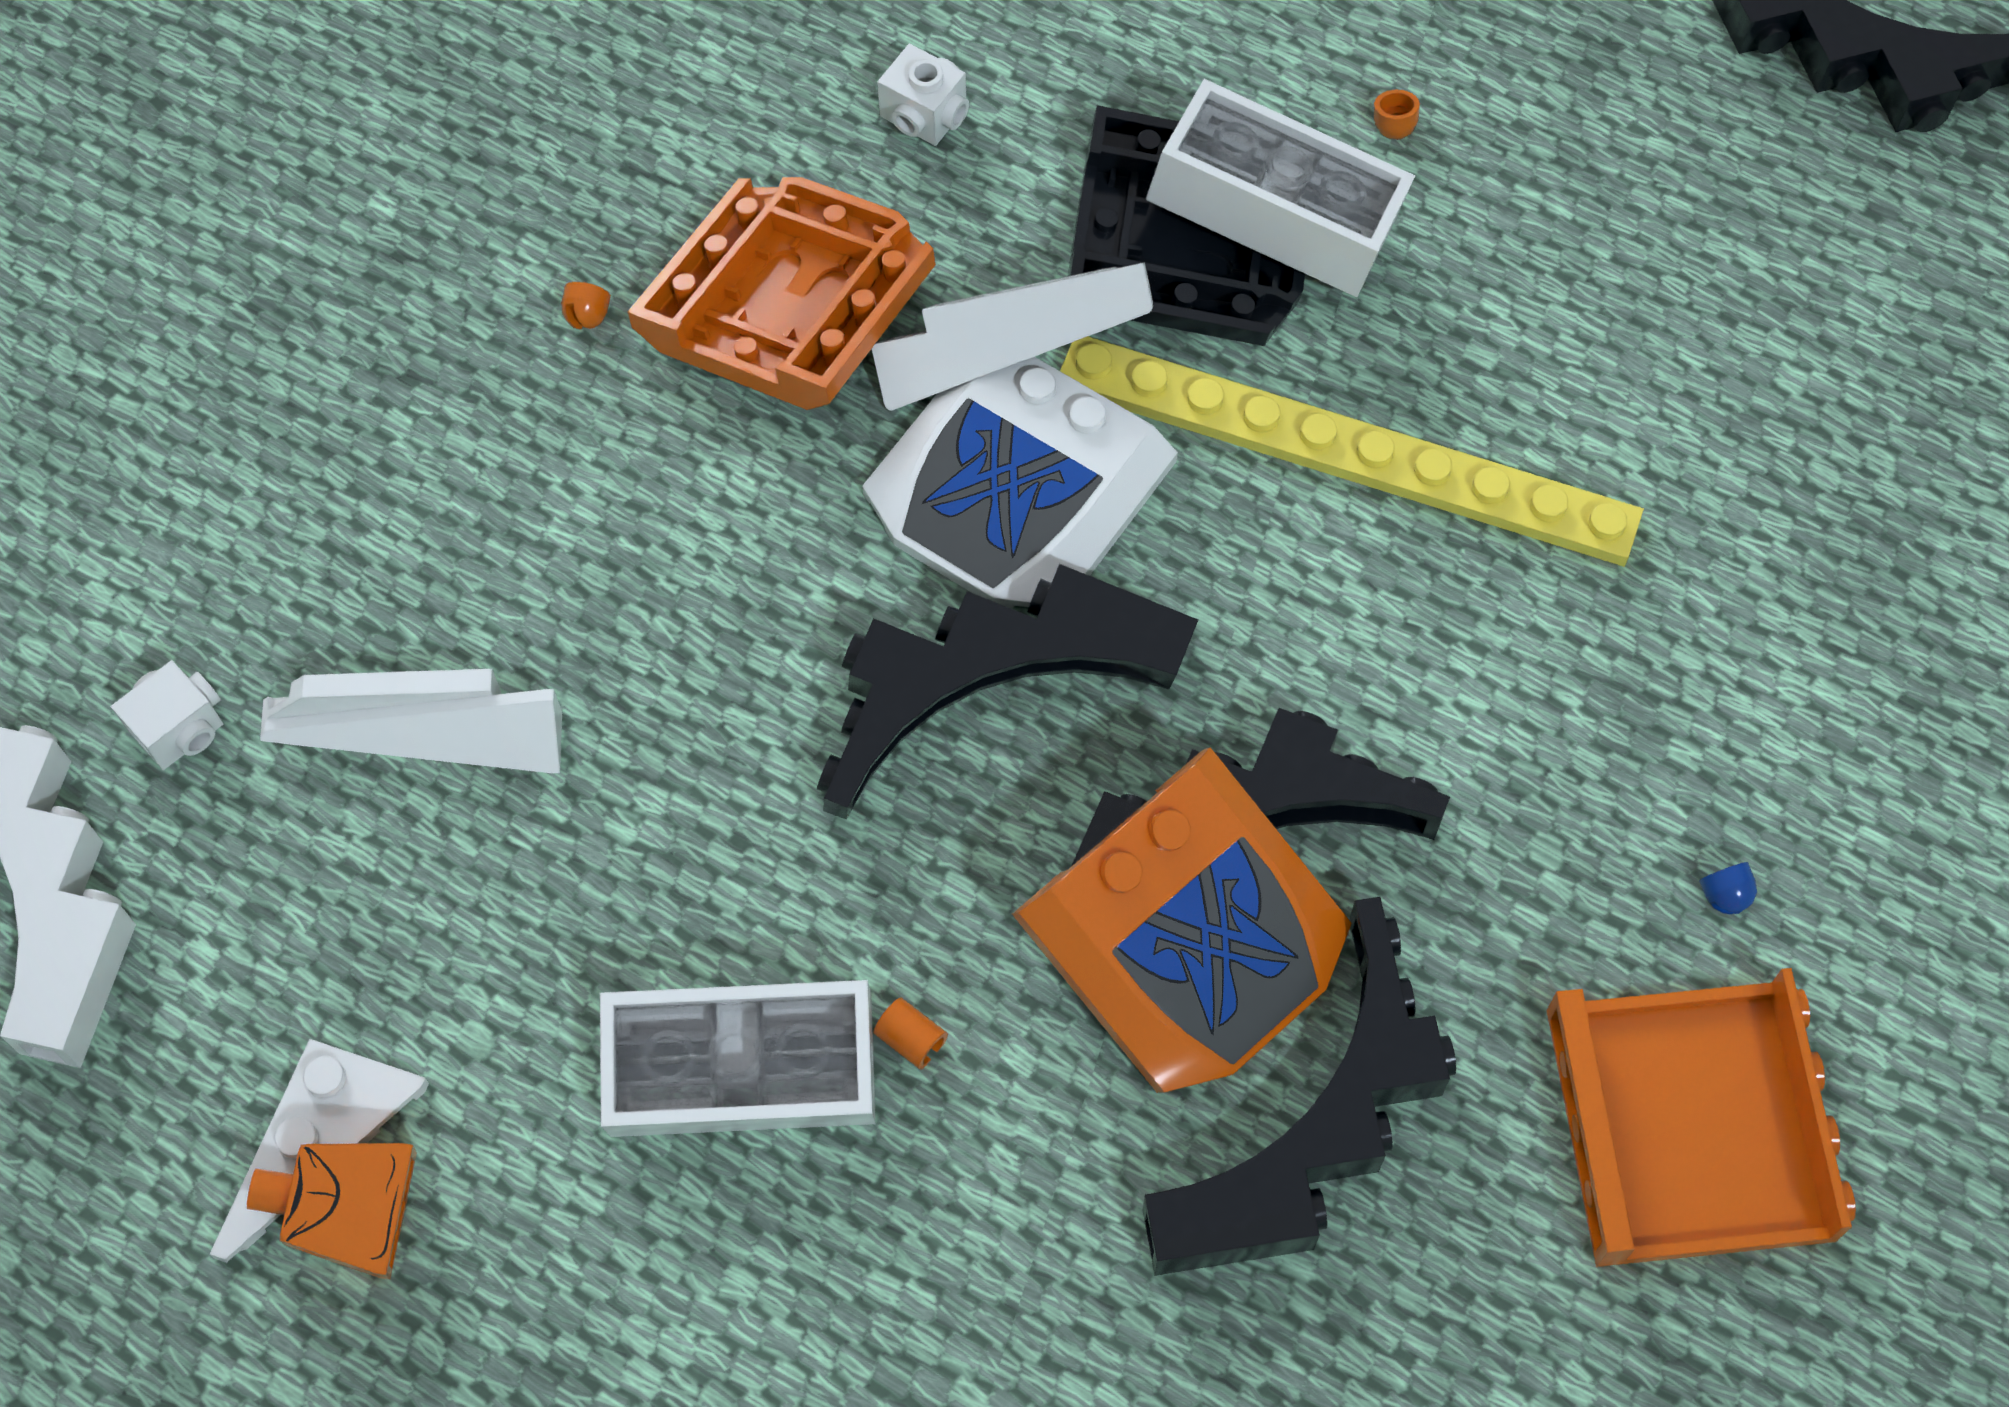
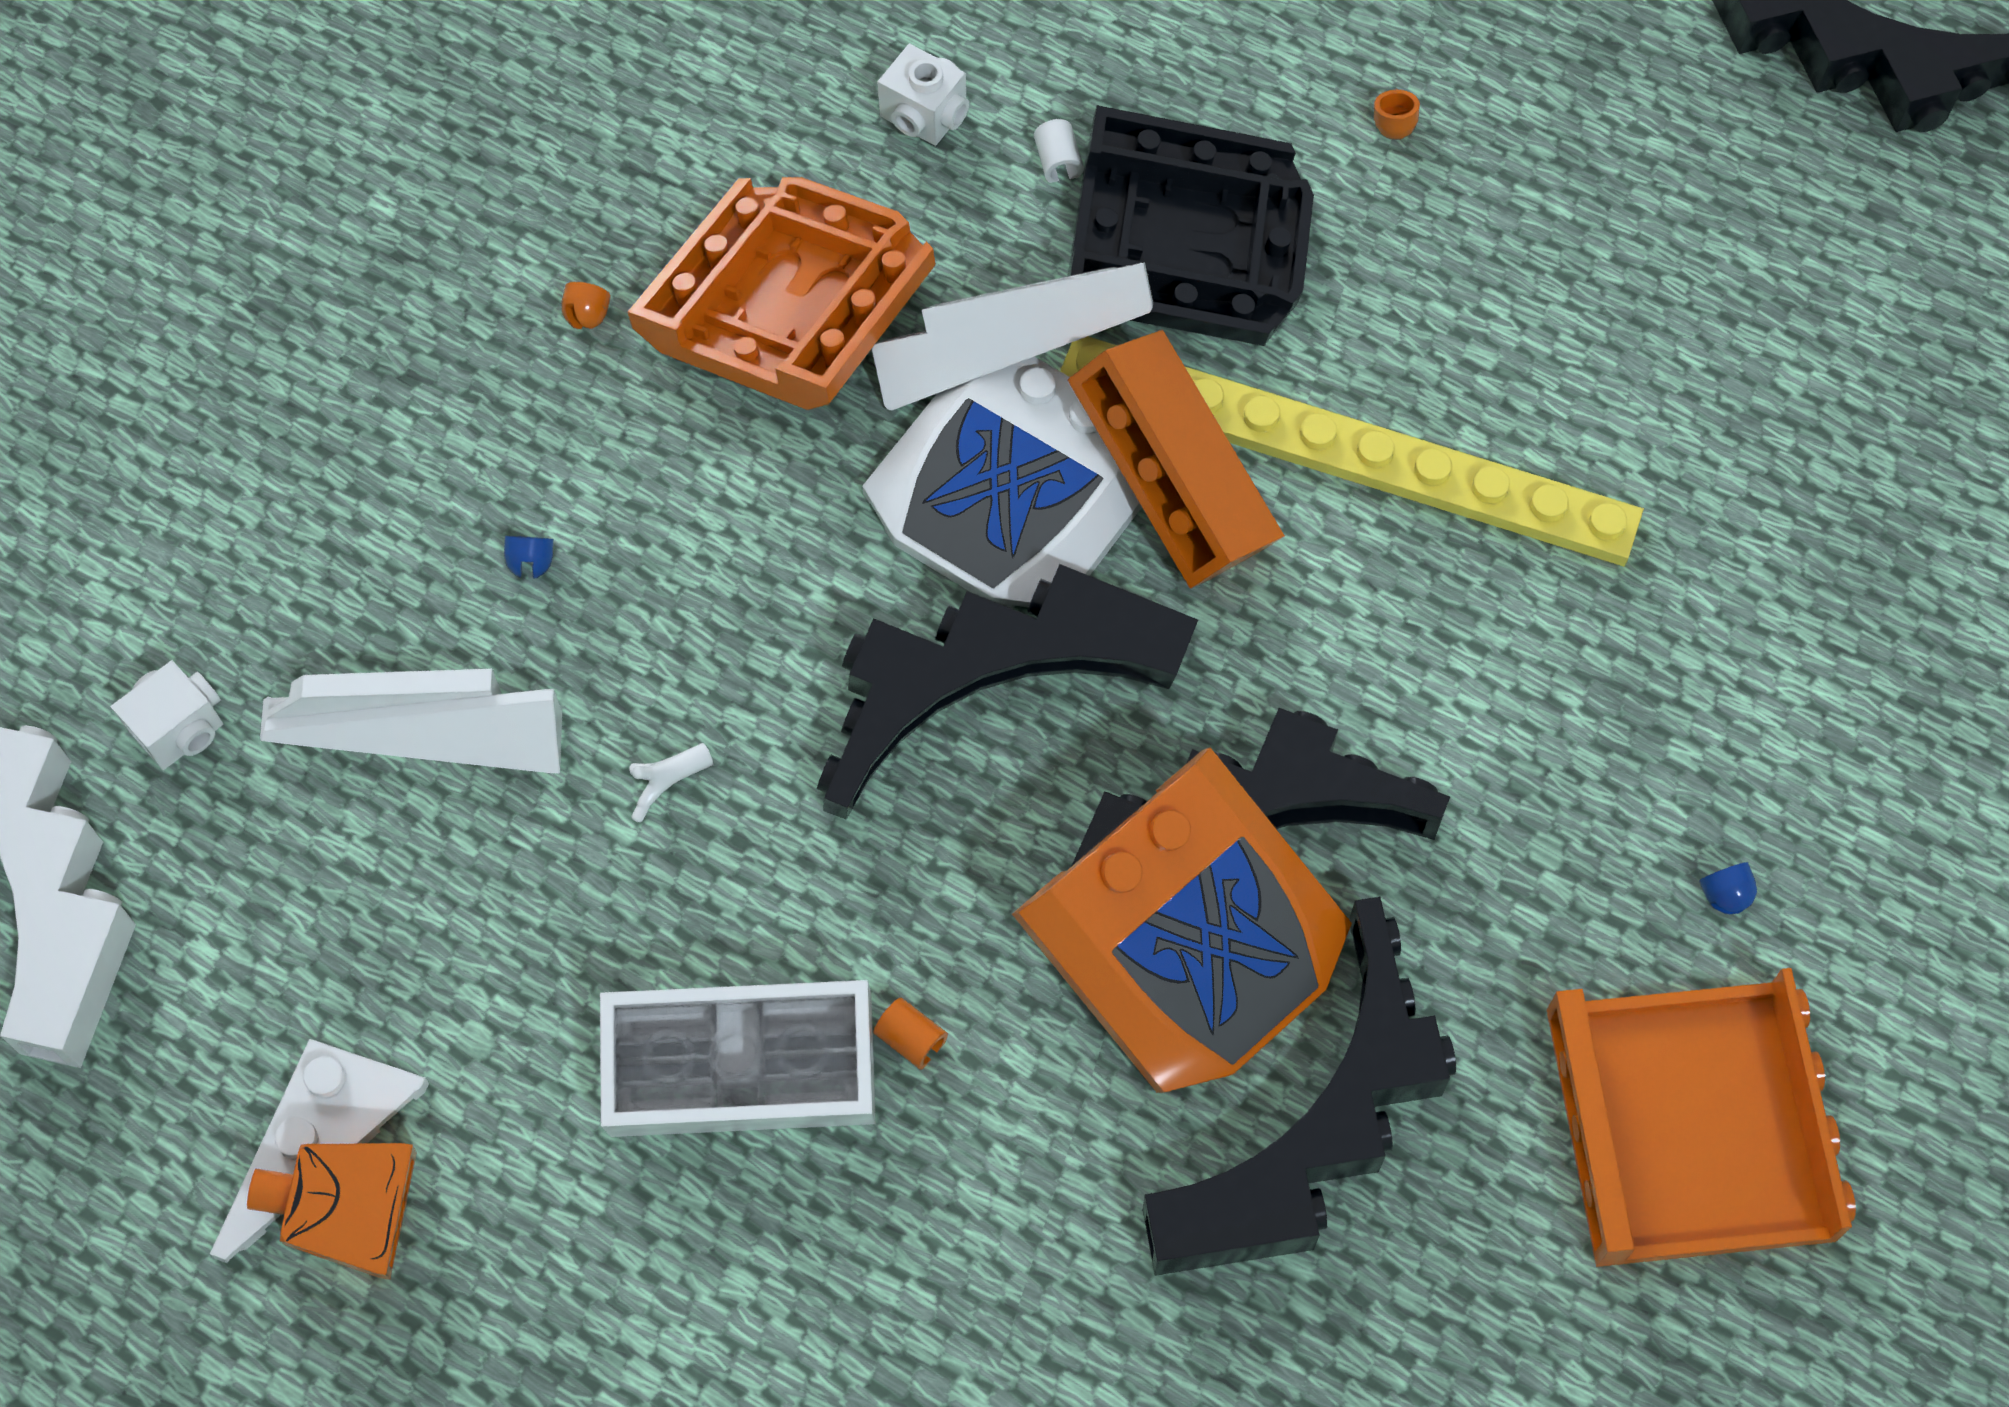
(528, 549): none -> blue hinge
(666, 773): none -> white bar
(1057, 147): none -> white hinge
(1175, 457): none -> orange brick
(1279, 187): white brick -> none

